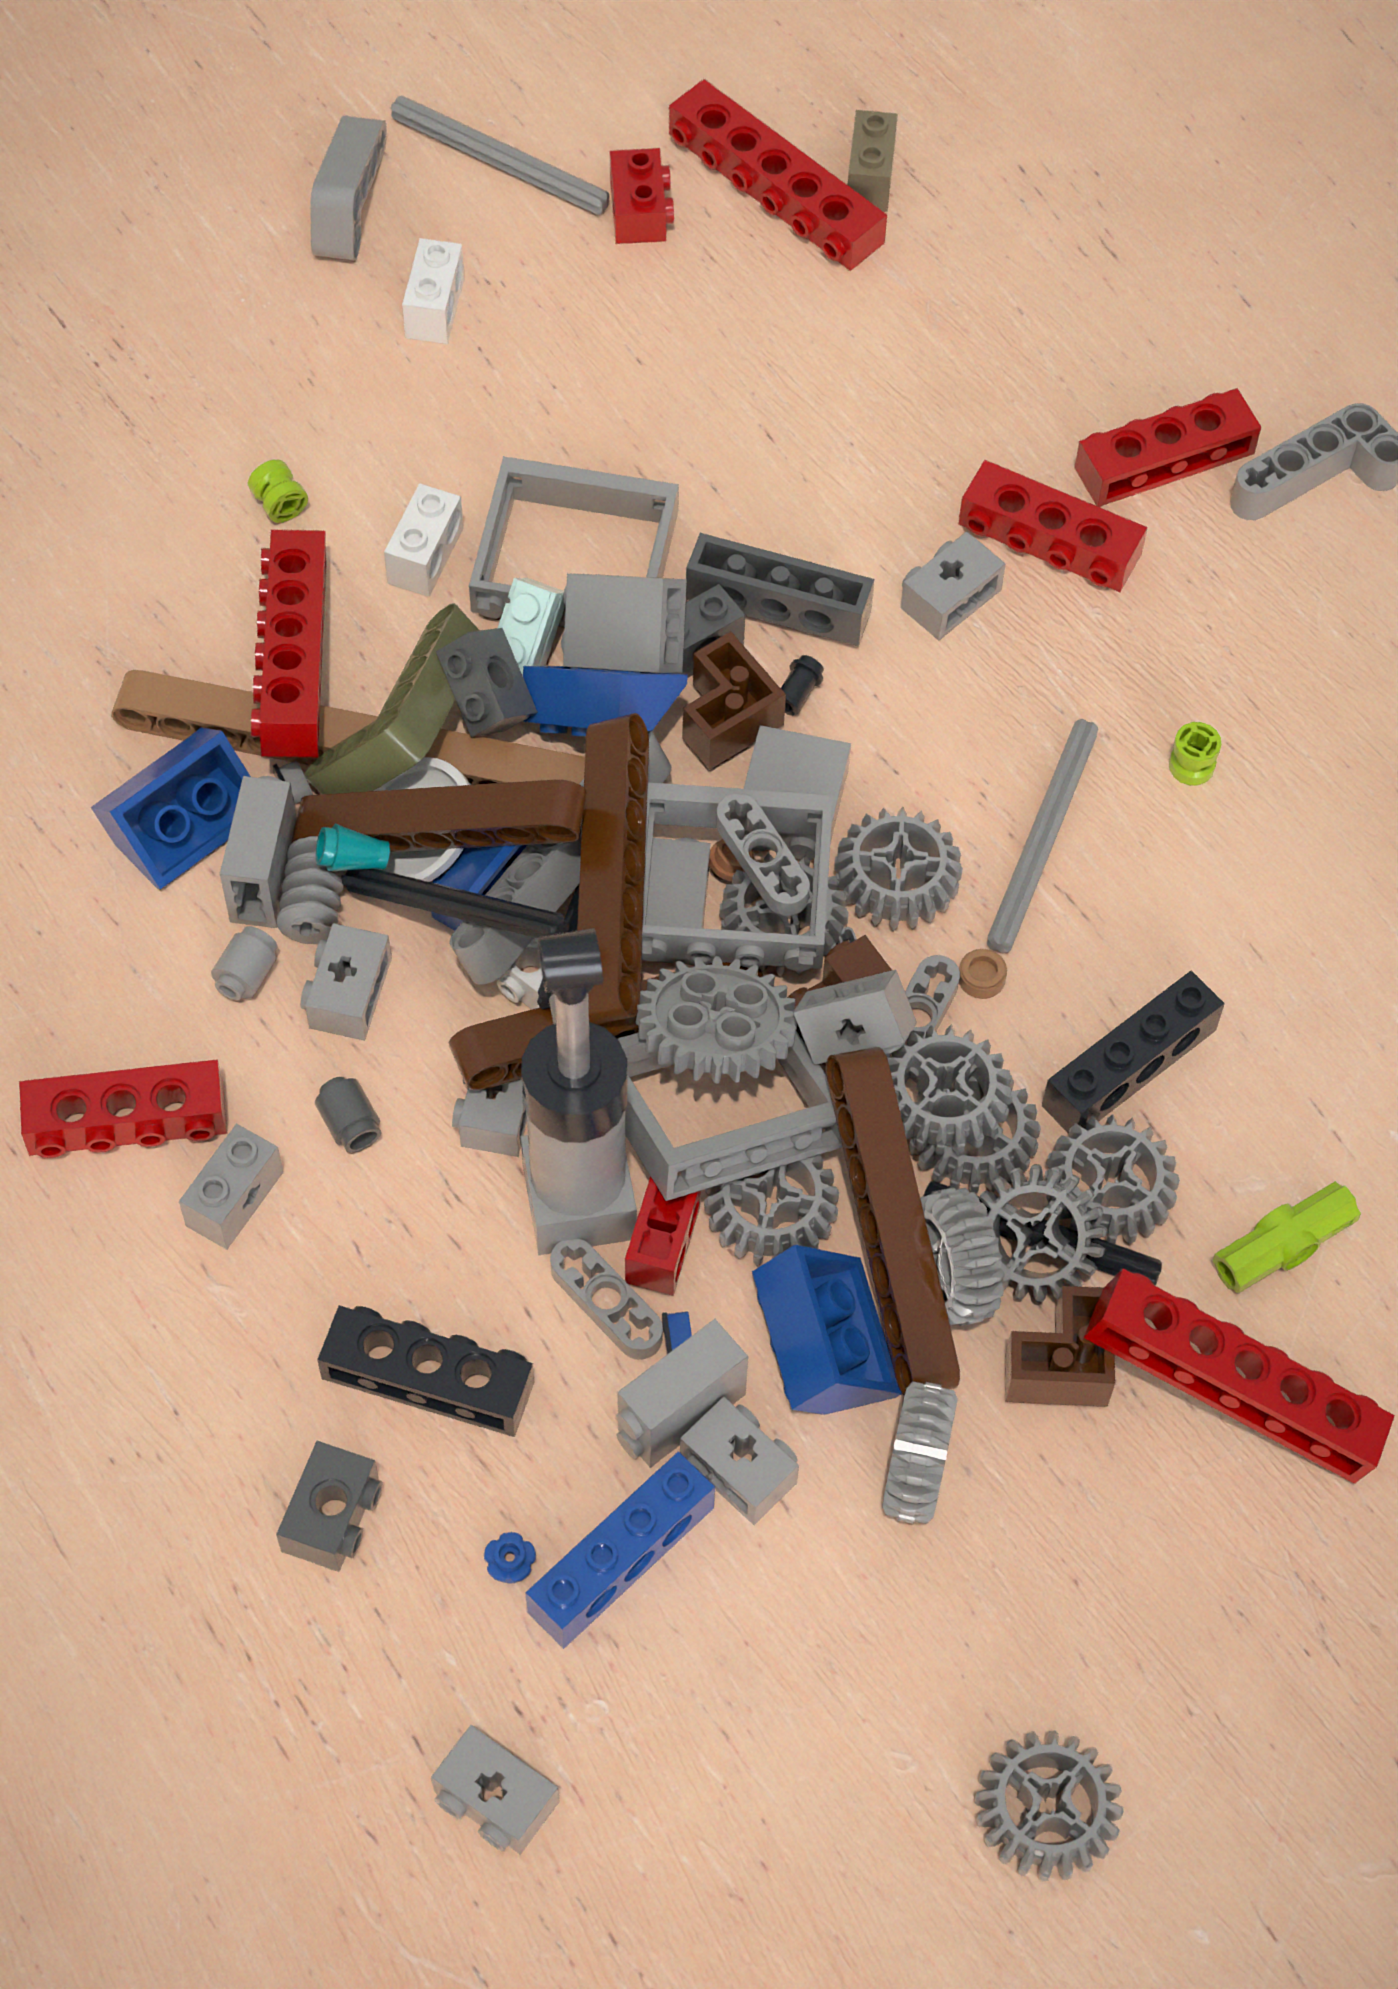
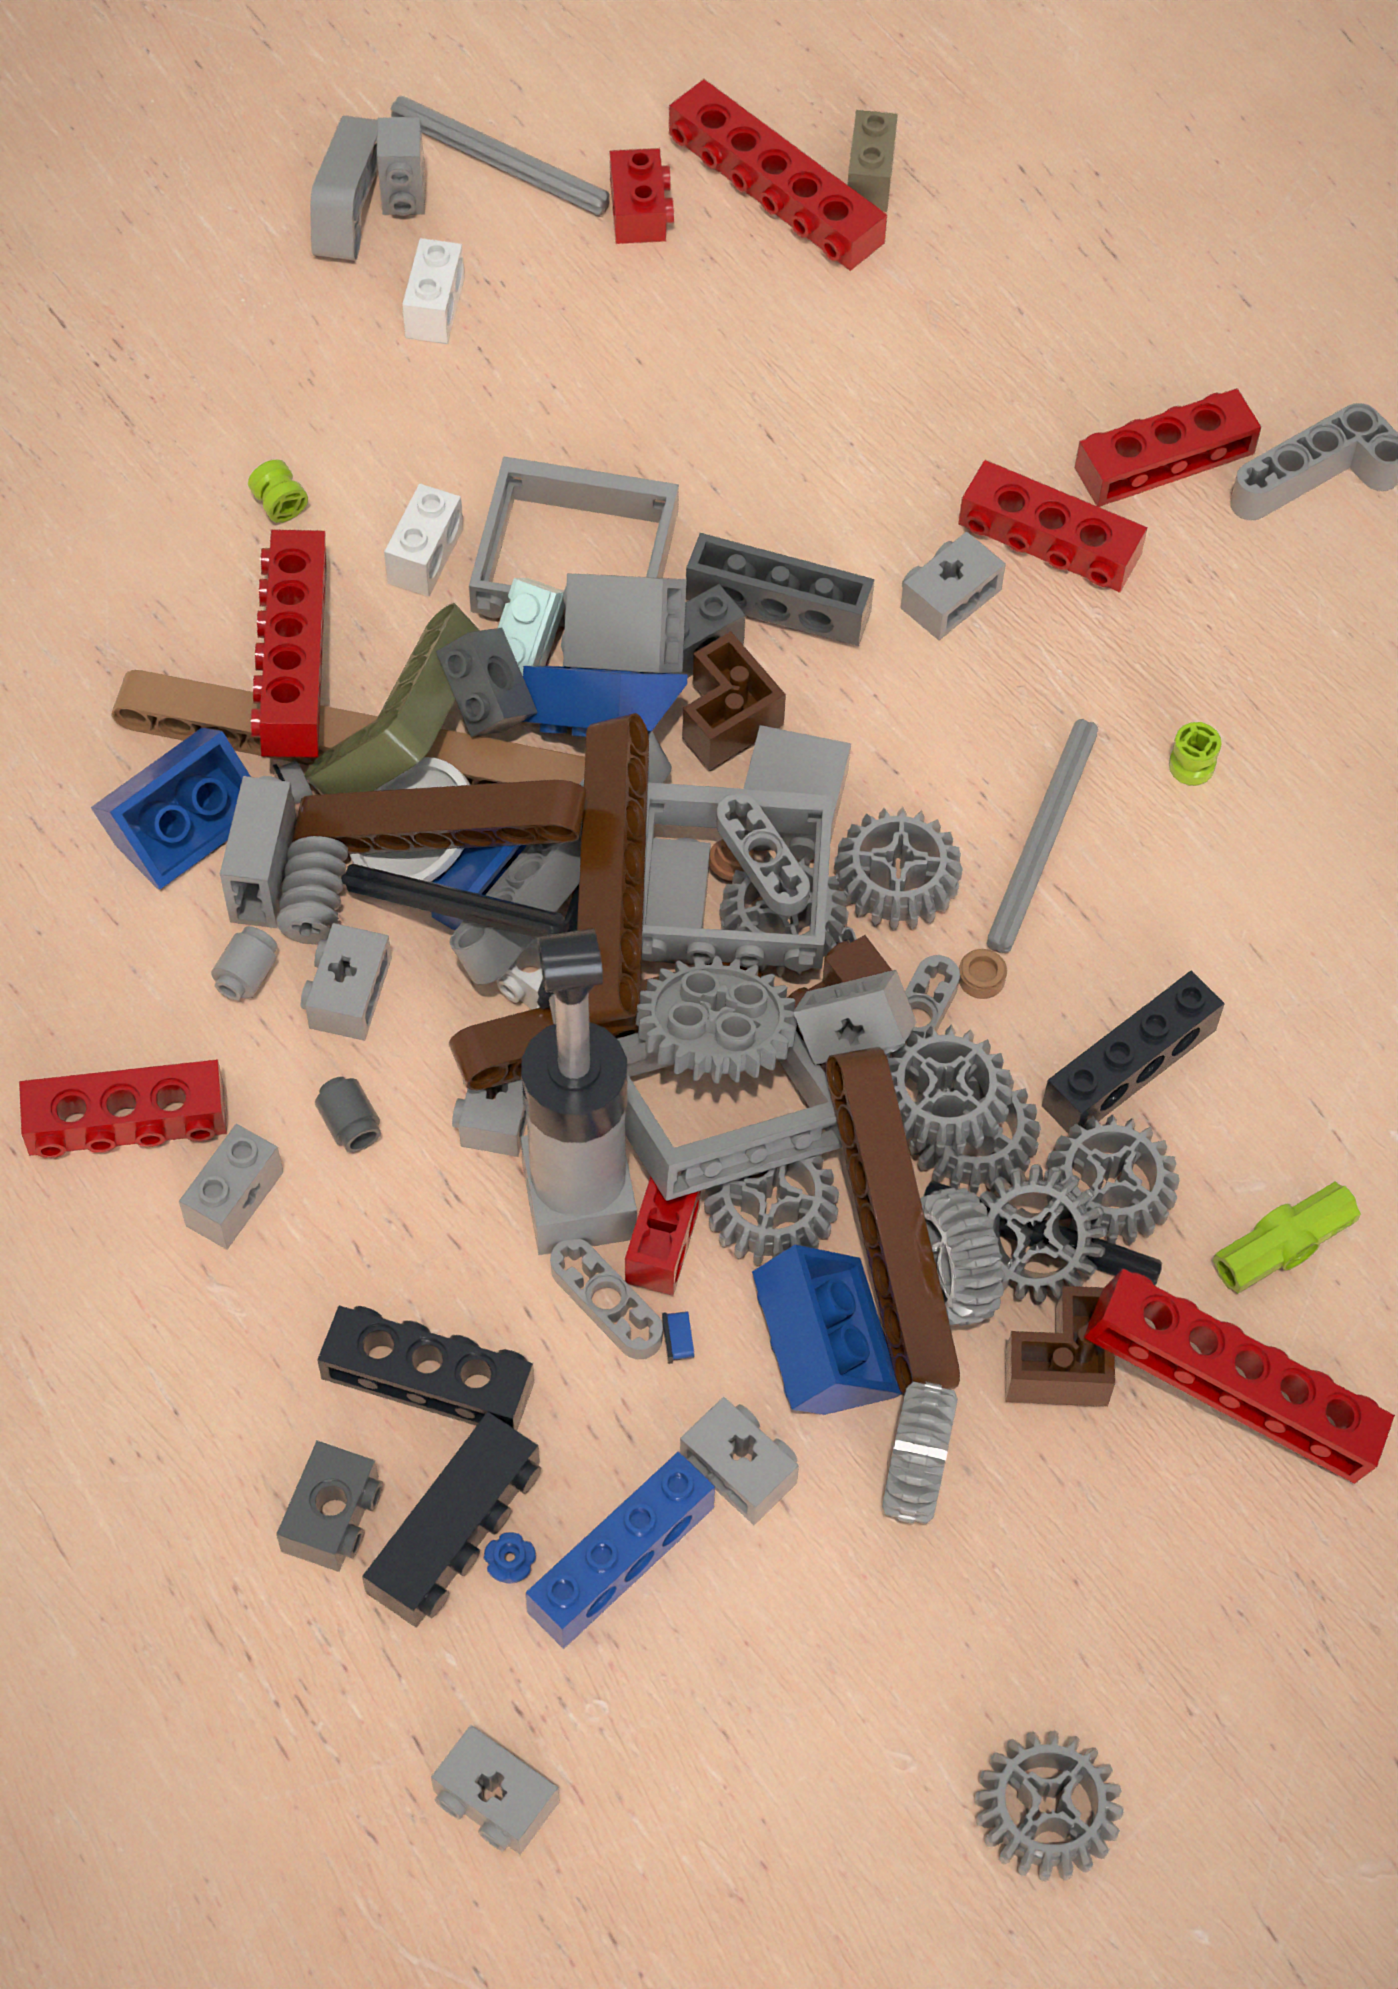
(349, 850): teal cone -> none
(401, 165): none -> light grey brick
(452, 1520): none -> black brick
(679, 1392): light grey brick -> none
(804, 675): black pin -> none

